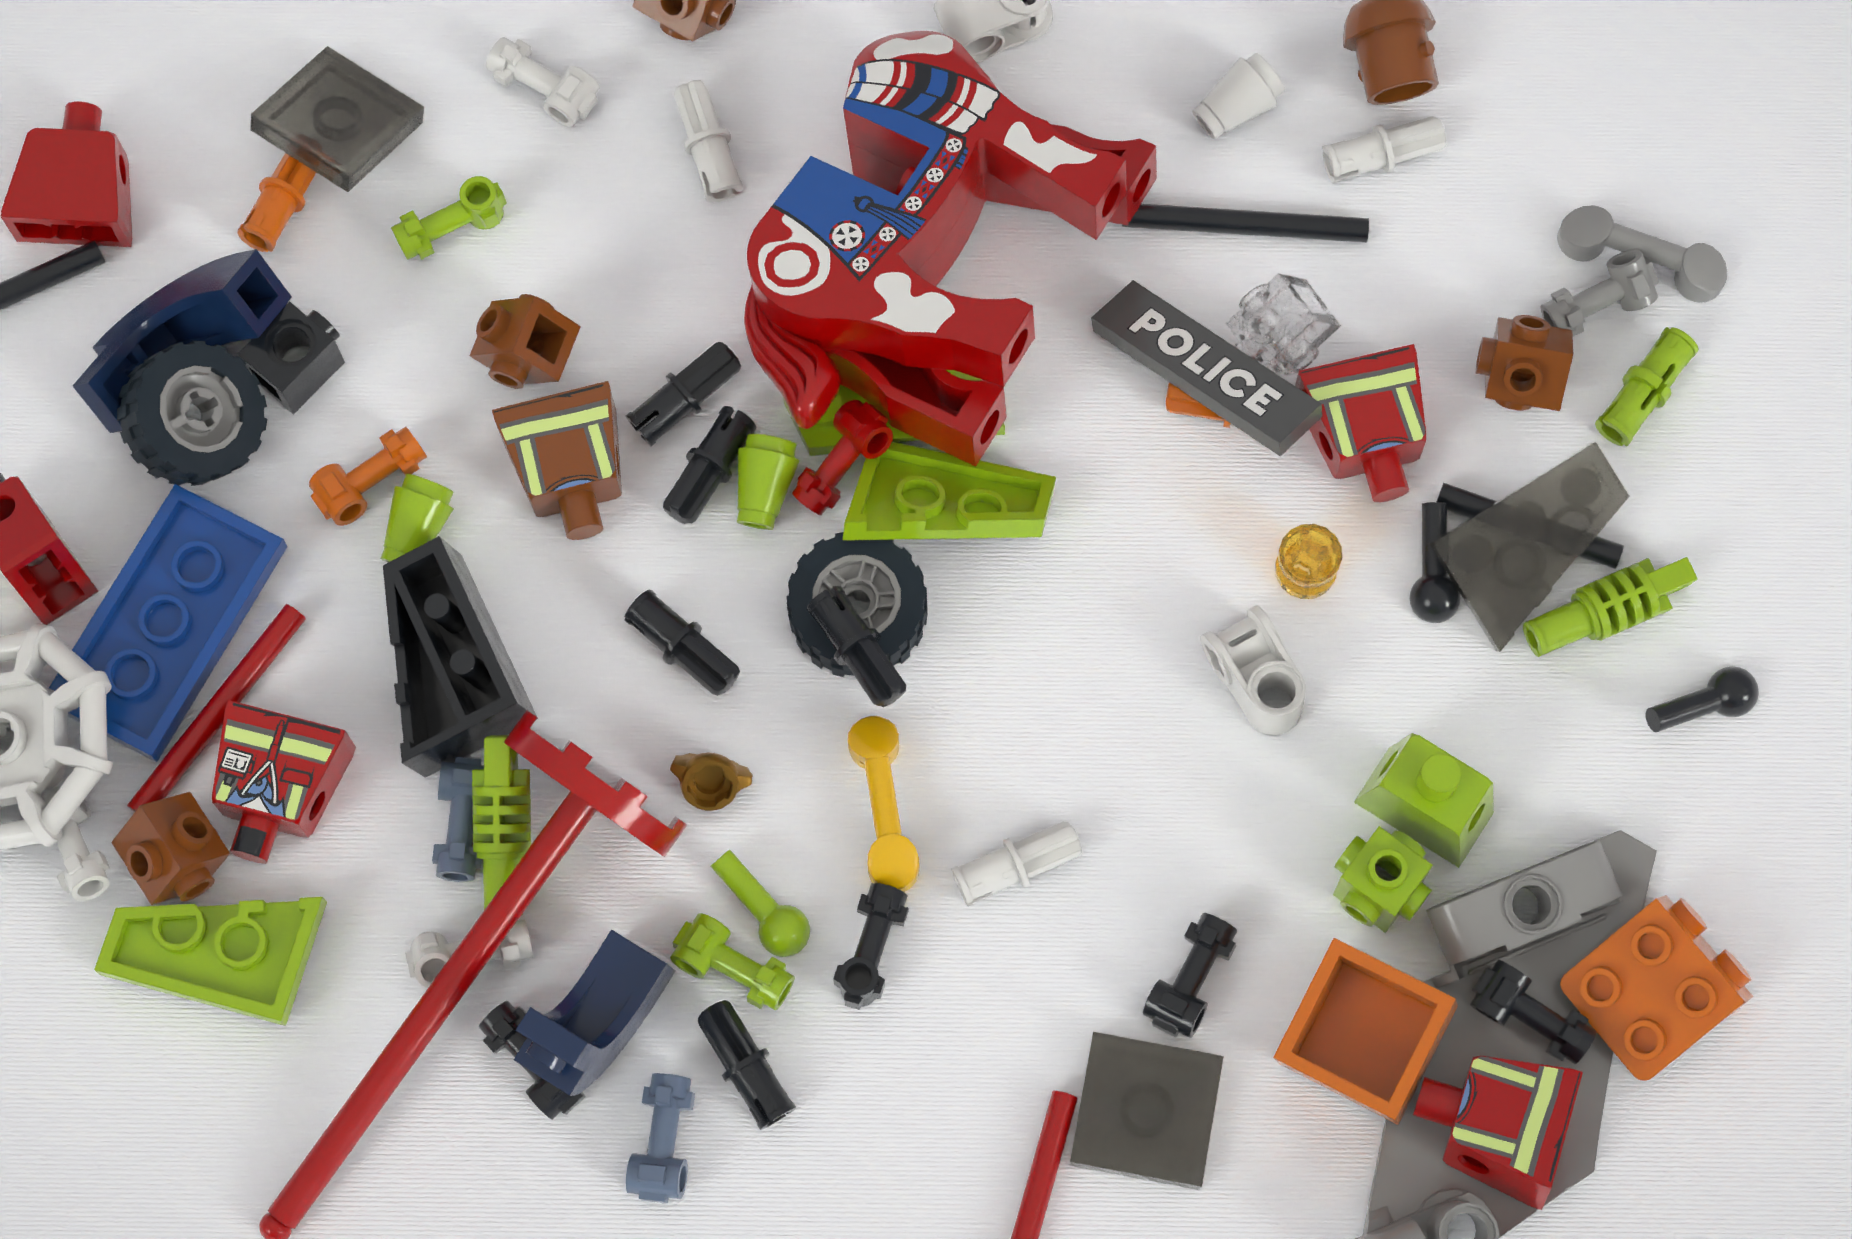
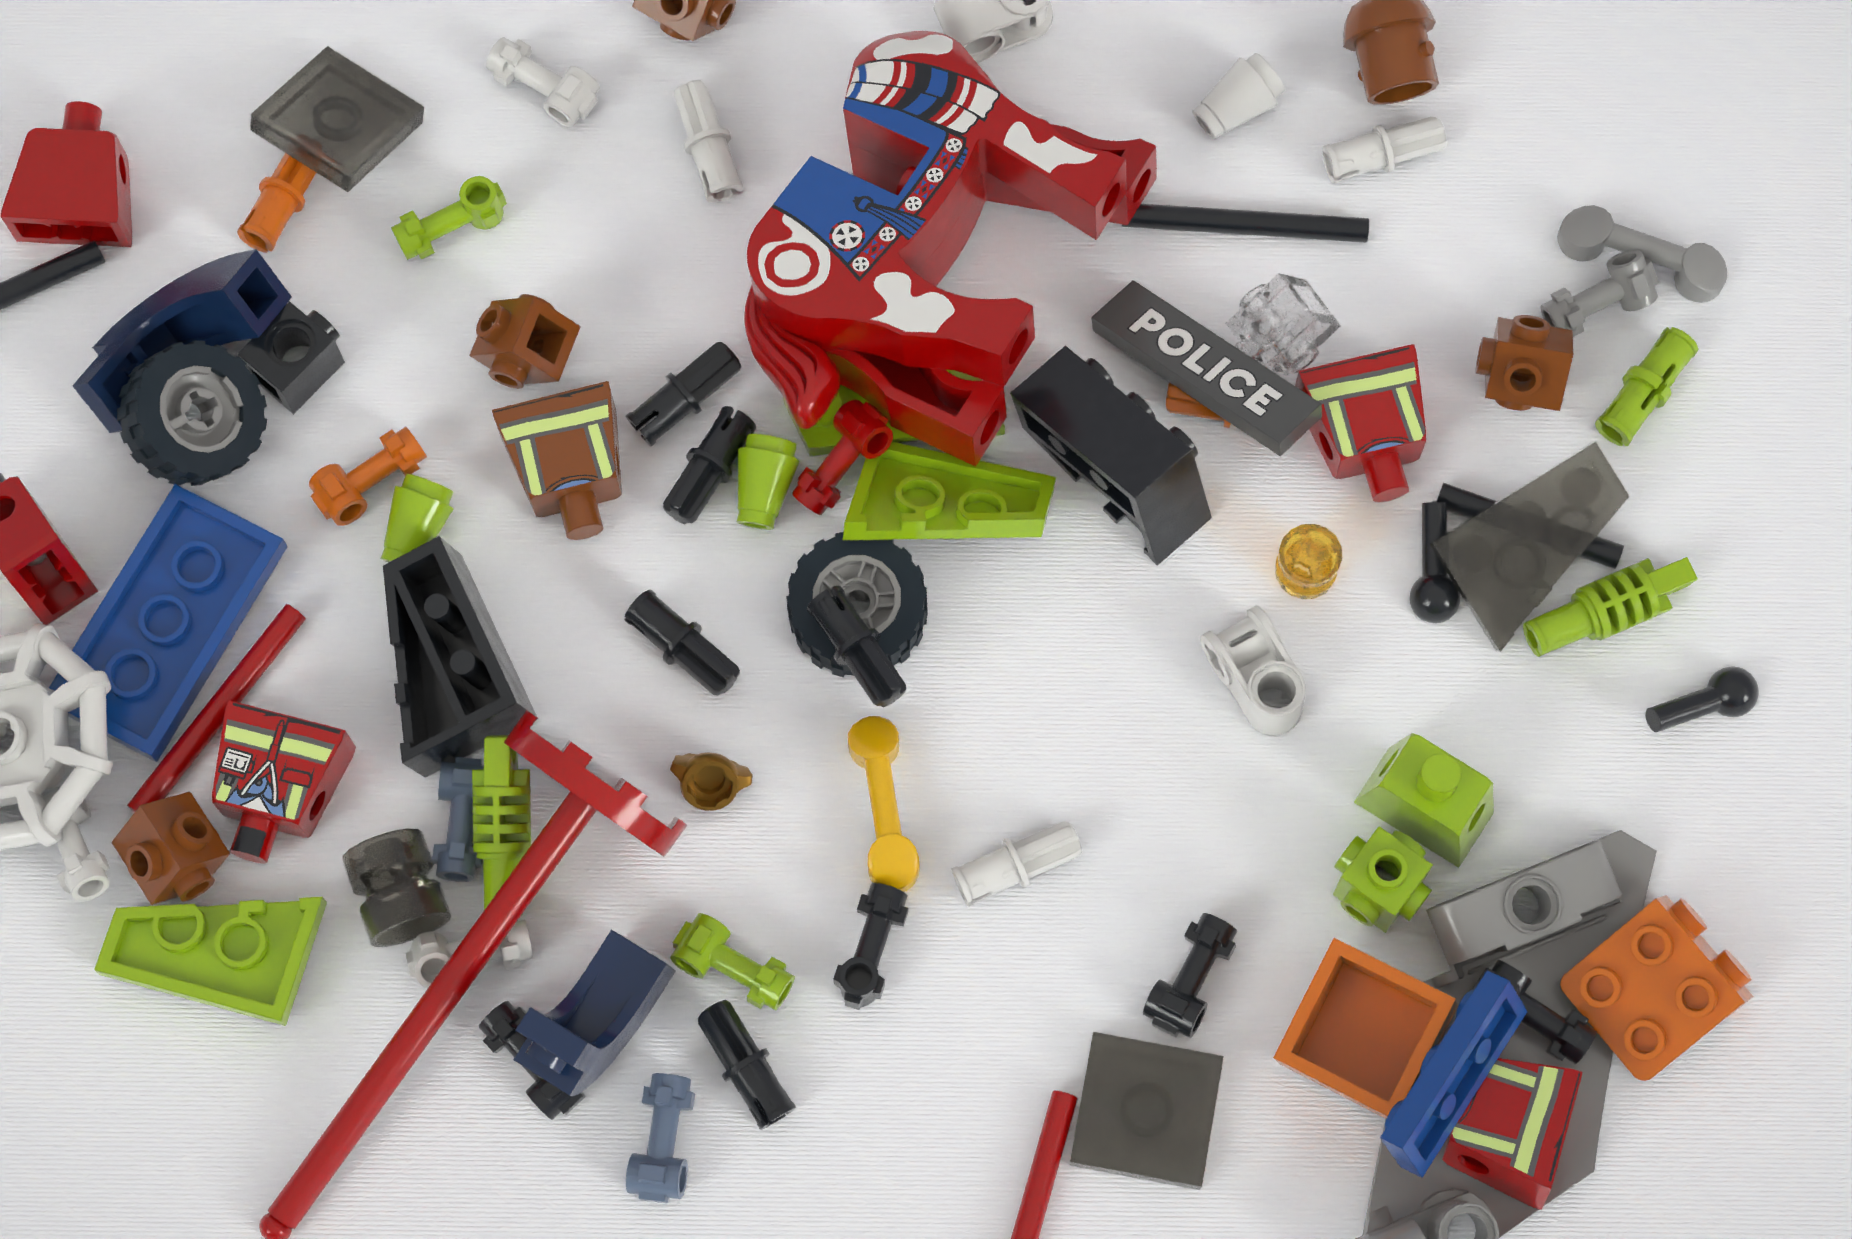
(396, 888): none -> clear smoke wheel
(781, 928): lime bar -> none
(1116, 448): none -> black wedge
(1453, 1073): none -> blue plate

